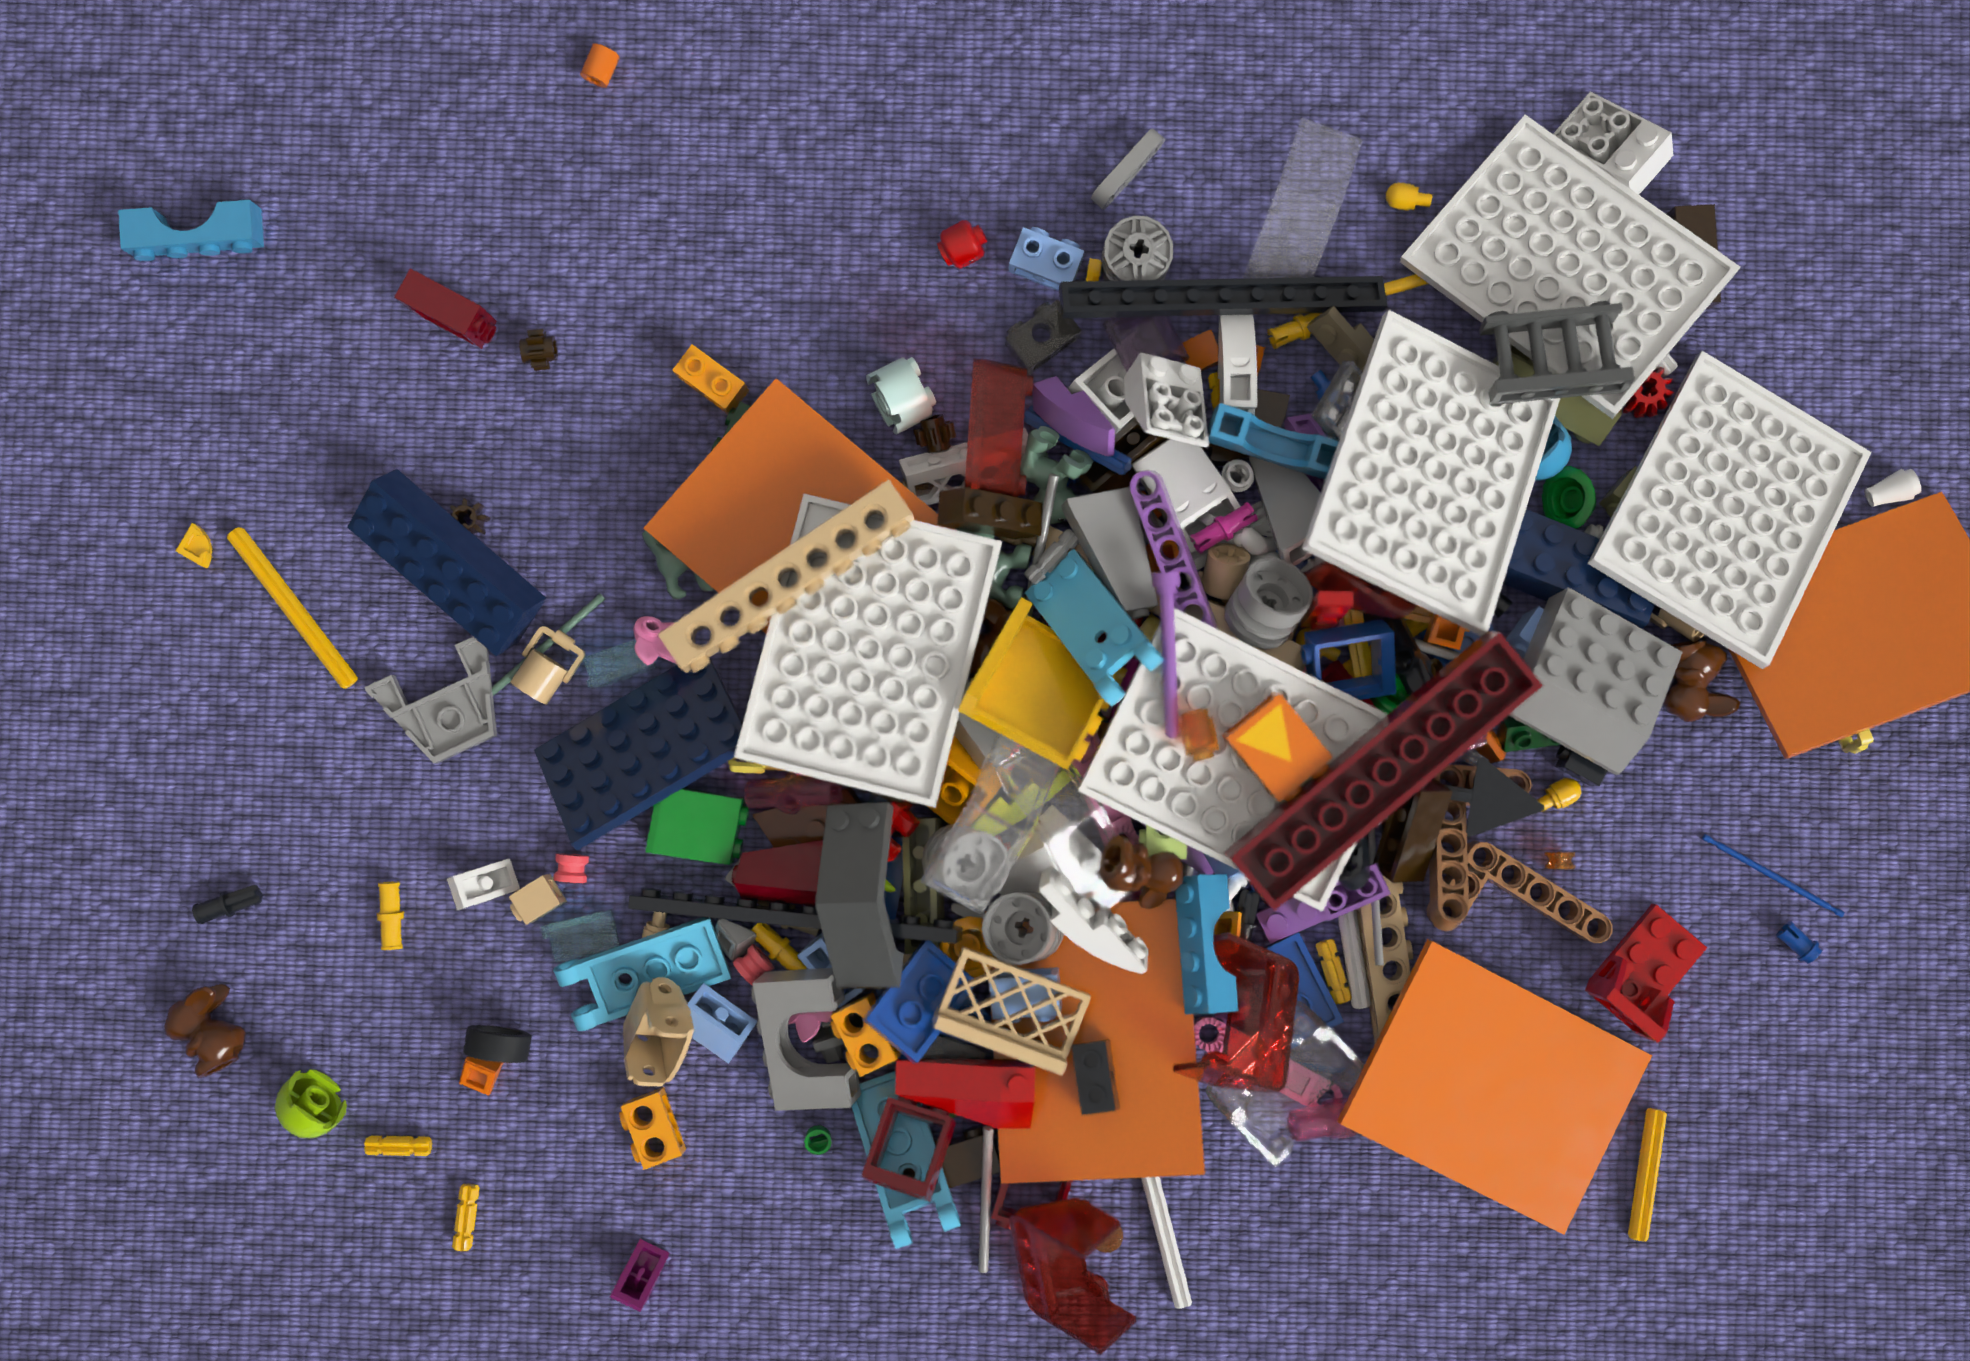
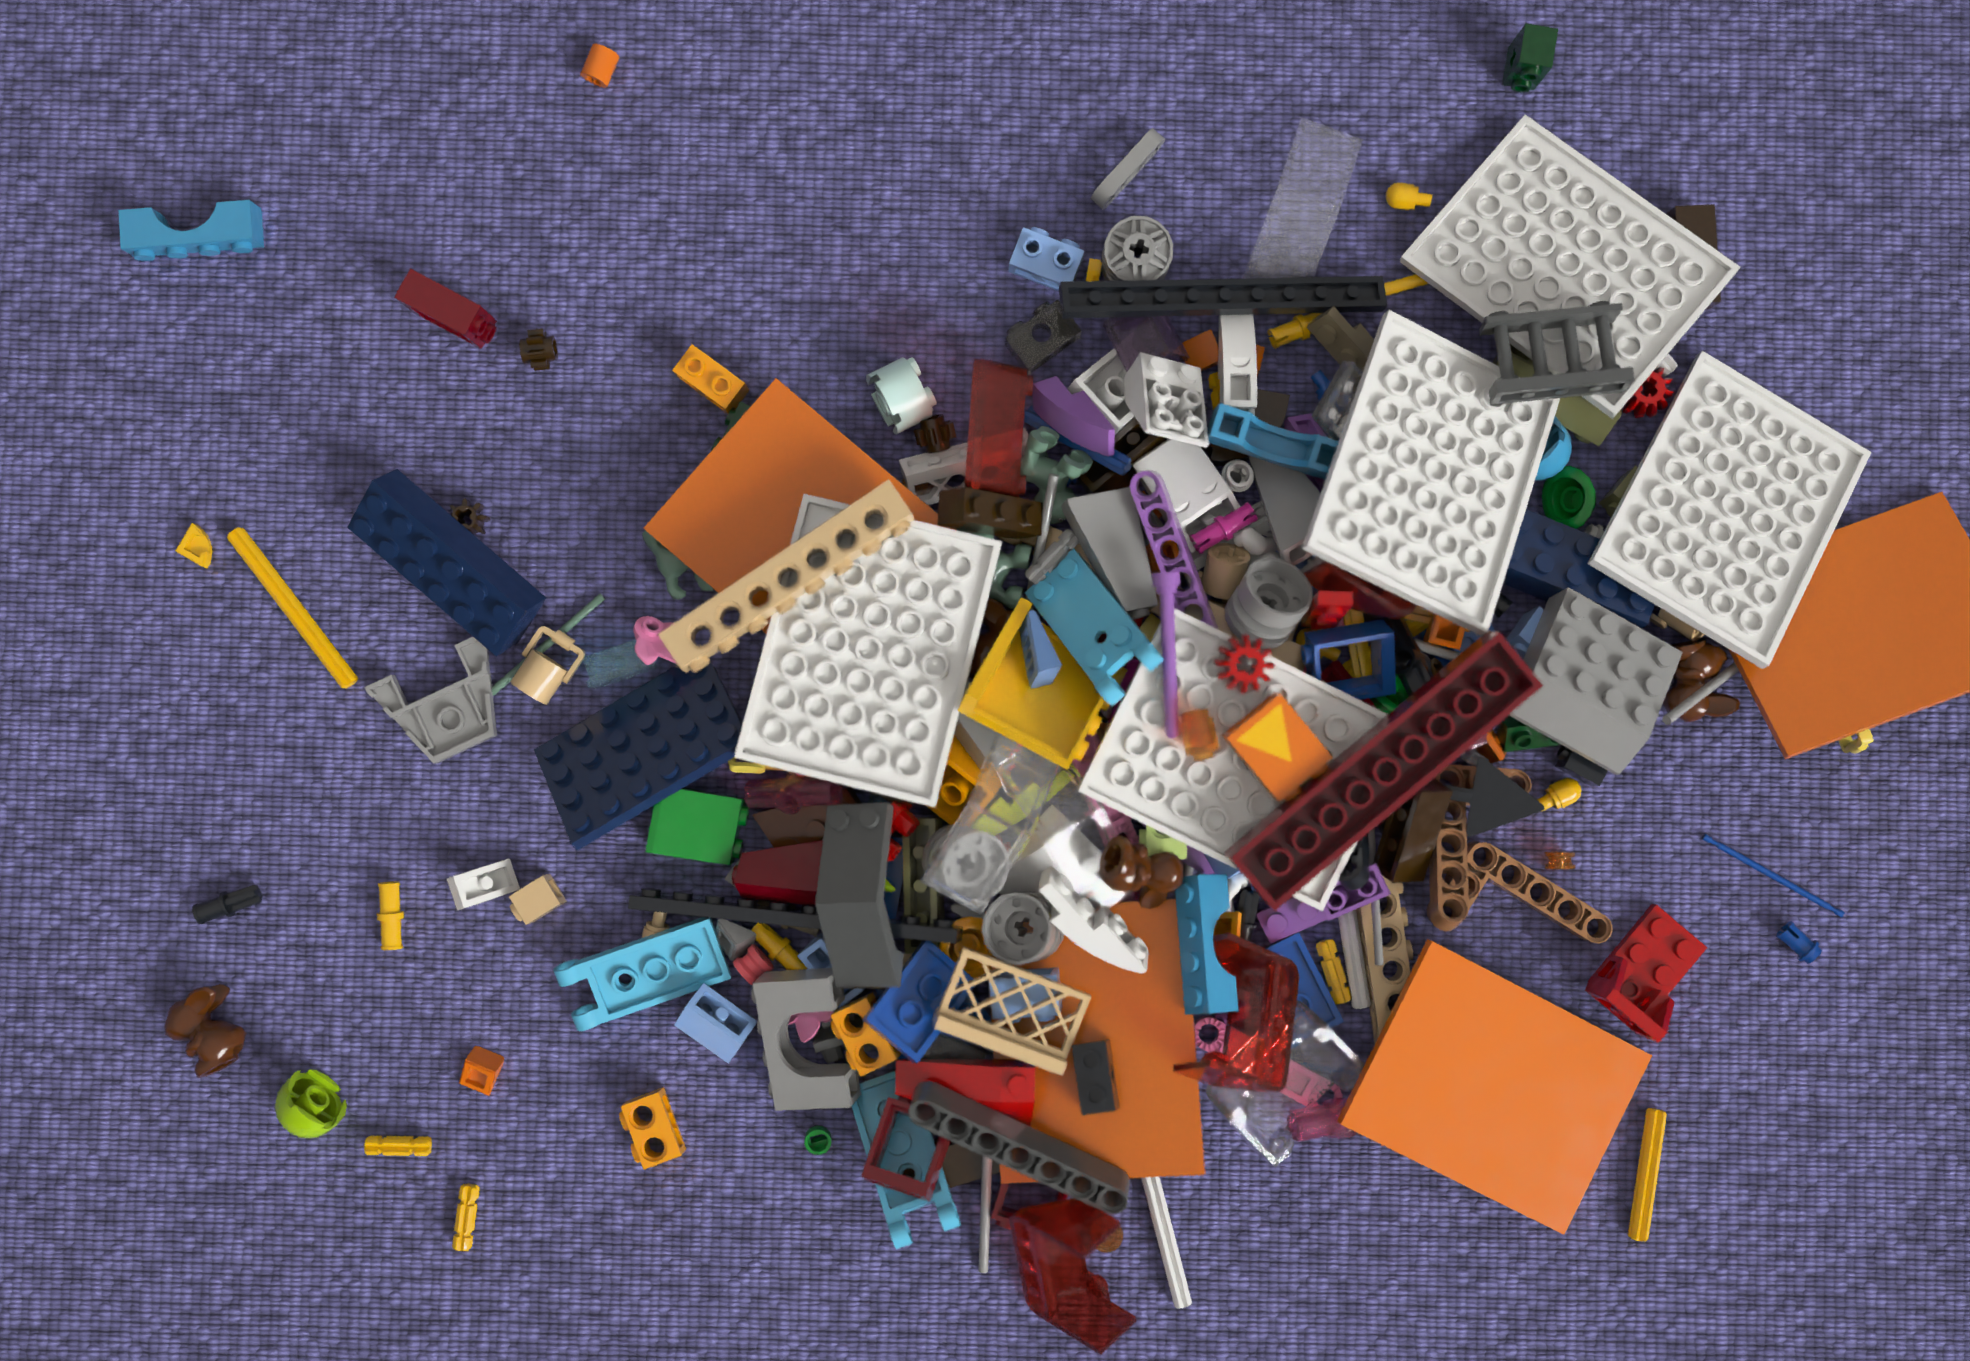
(497, 1044): black tyre -> none
(571, 868): coral wheel -> none
(582, 935): clear light blue panel -> none
(640, 1275): magenta slope -> none
(666, 1021): tan piece -> none
(962, 244): red head -> none
(1039, 655): none -> medium blue slope
(1068, 1172): none -> dark grey beam
(1246, 651): none -> red gear
(1529, 57): none -> dark green brick
(1617, 141): white slope -> none
(1700, 694): none -> light grey axle
(1895, 488): white cone -> none

